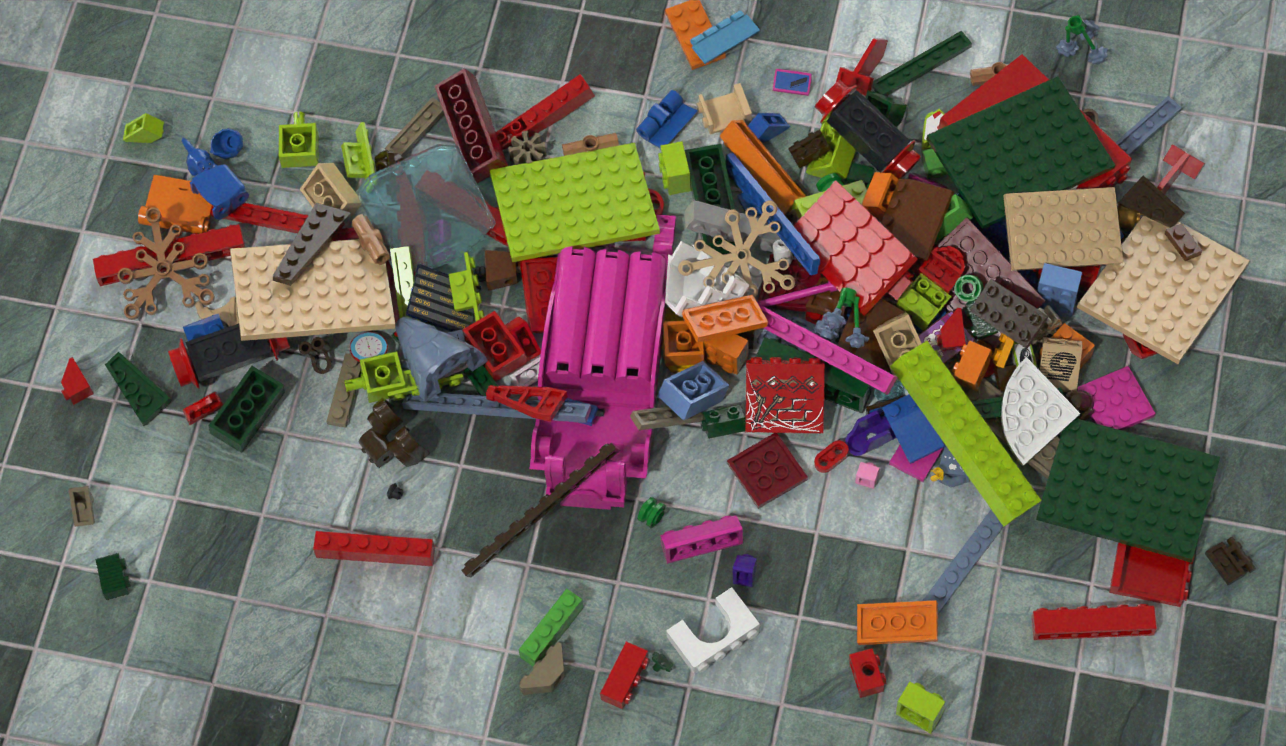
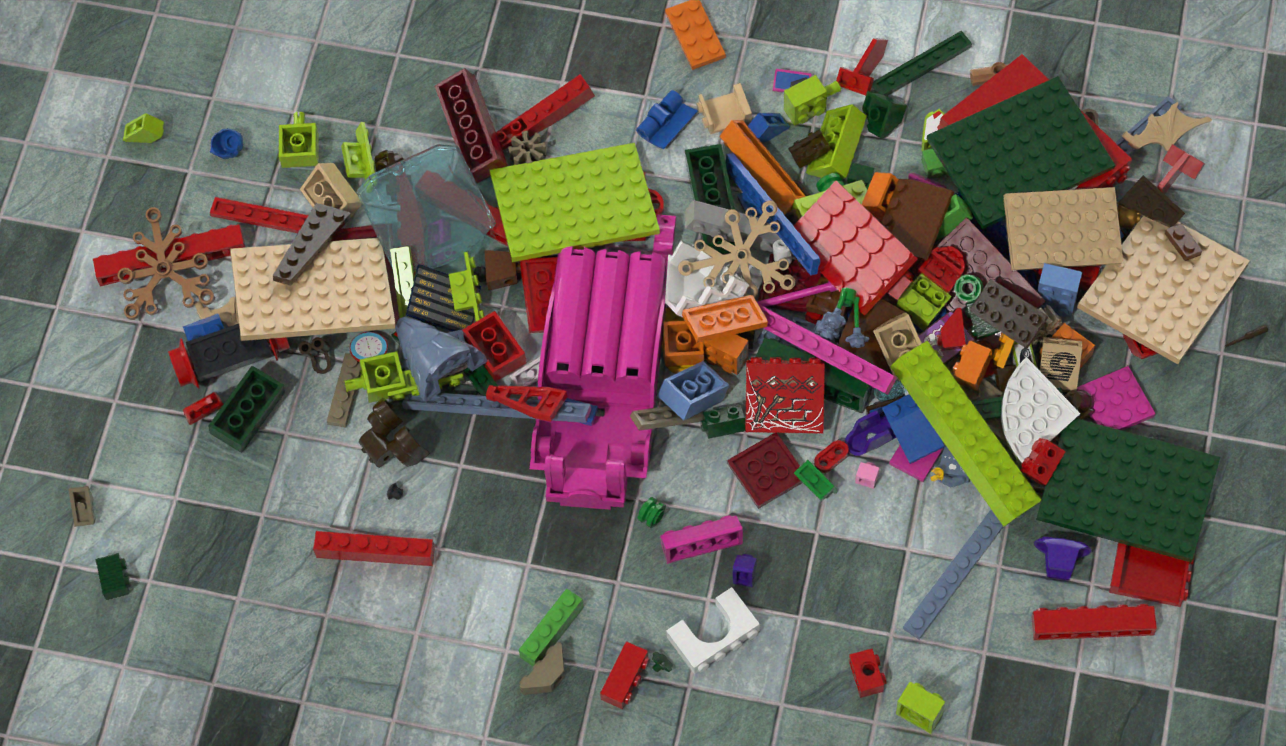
(74, 383): red slope -> none
(137, 388): dark green wing -> none
(177, 205): orange door -> none
(197, 159): blue animal -> none
(220, 189): blue piece -> none
(370, 239): medium nougat piece -> none
(416, 128): dark tan plate -> none
(521, 332): red slope -> none
(546, 504): dark brown plate -> none
(599, 142): medium nougat piece -> none
(674, 168): lime brick -> none
(731, 33): dark azure windscreen -> none
(807, 99): none -> lime brick
(815, 480): none -> green panel
(867, 130): black brick -> none
(897, 622): orange plate -> none
(1042, 461): none -> red brick
(1061, 555): none -> dark purple piece
(1087, 31): sand blue plant -> none
(1164, 129): none -> tan animal
(1226, 564): dark brown plate -> none
(1249, 335): none -> dark brown piece

